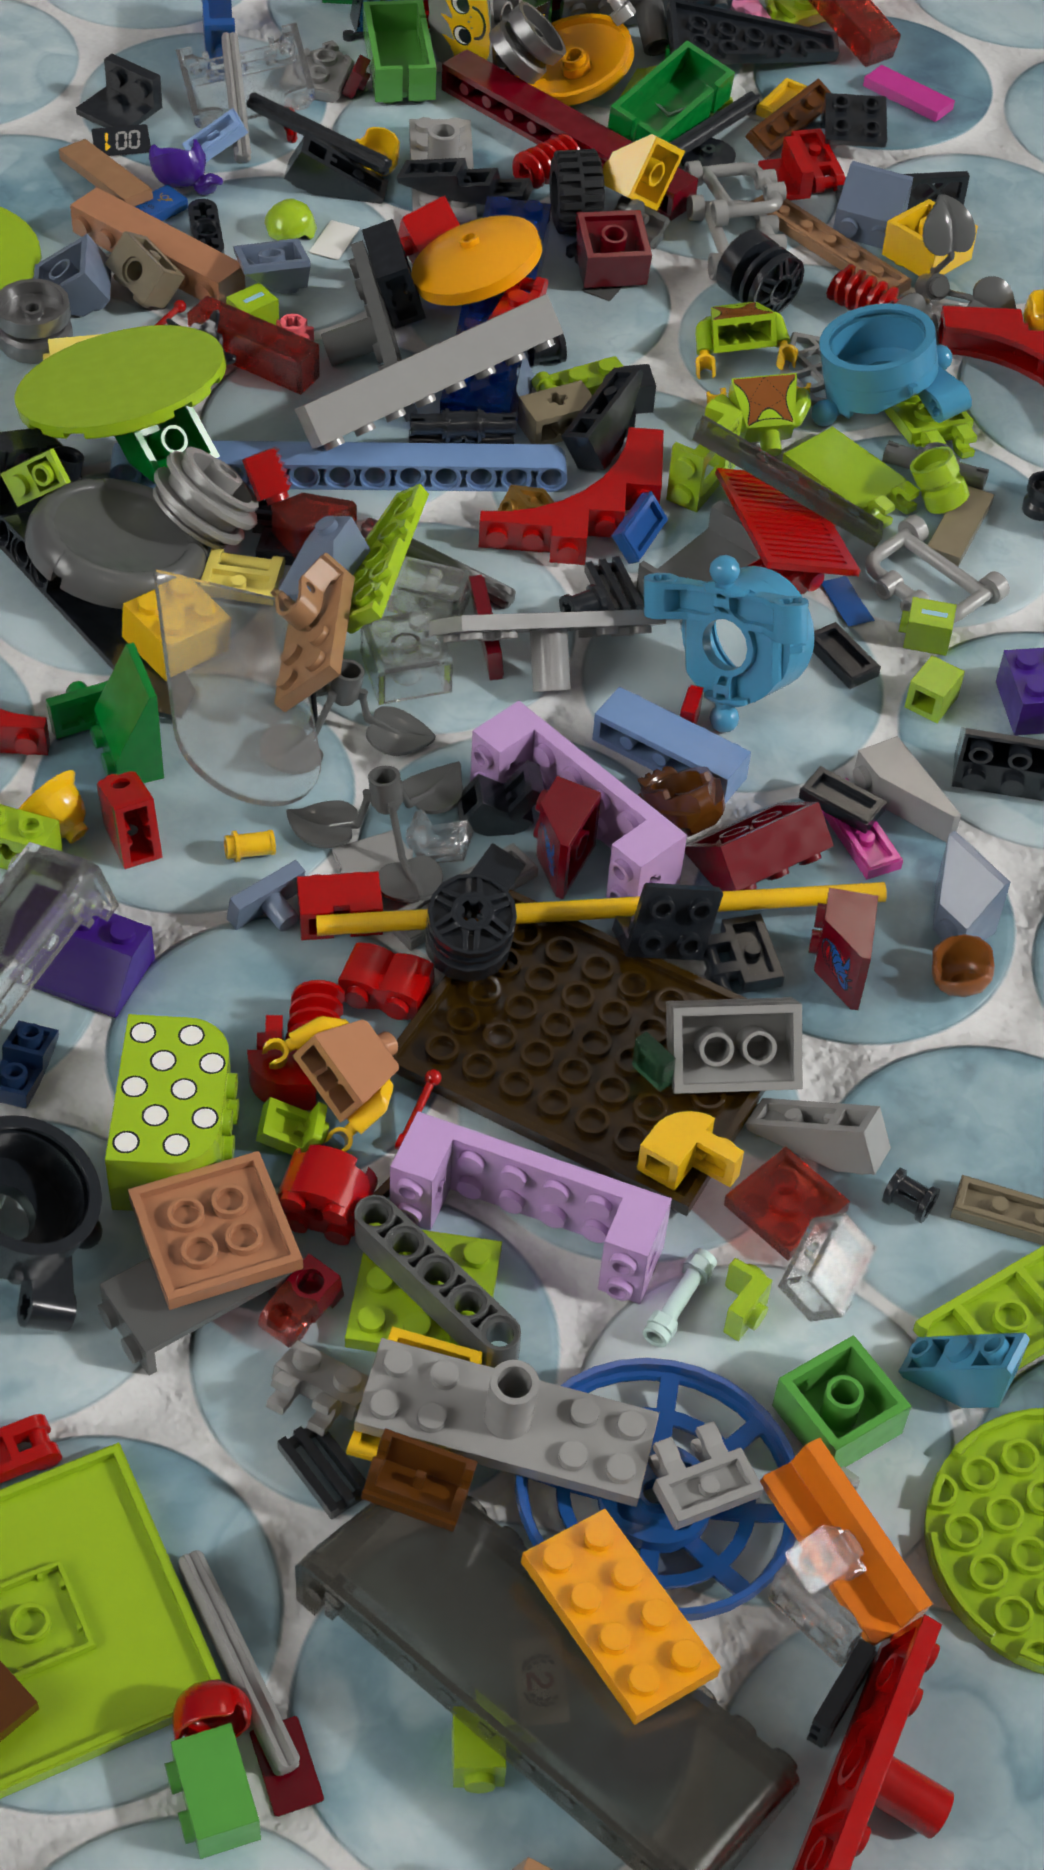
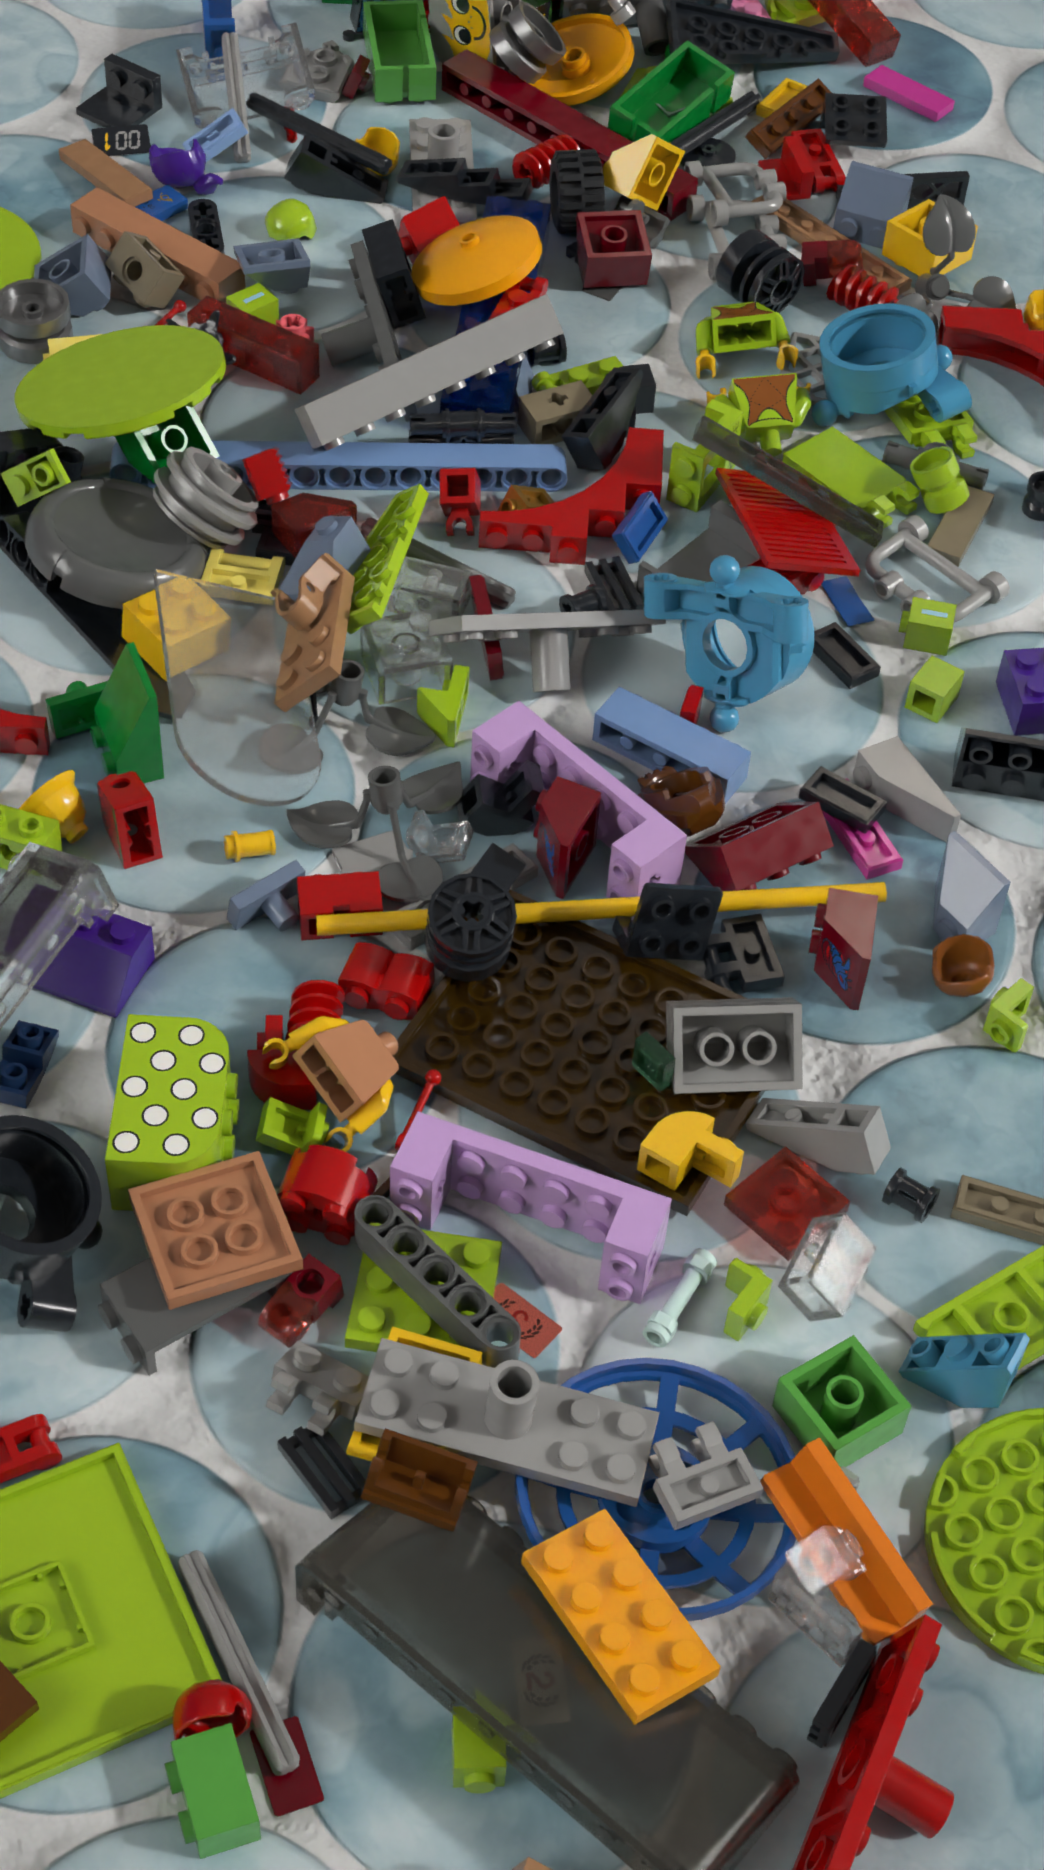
(334, 240): white sticker -> none
(444, 708): none -> lime slope
(460, 497): none -> red brick
(535, 1326): none -> clear red sticker
(828, 258): none -> leg
(1004, 1015): none -> lime bracket

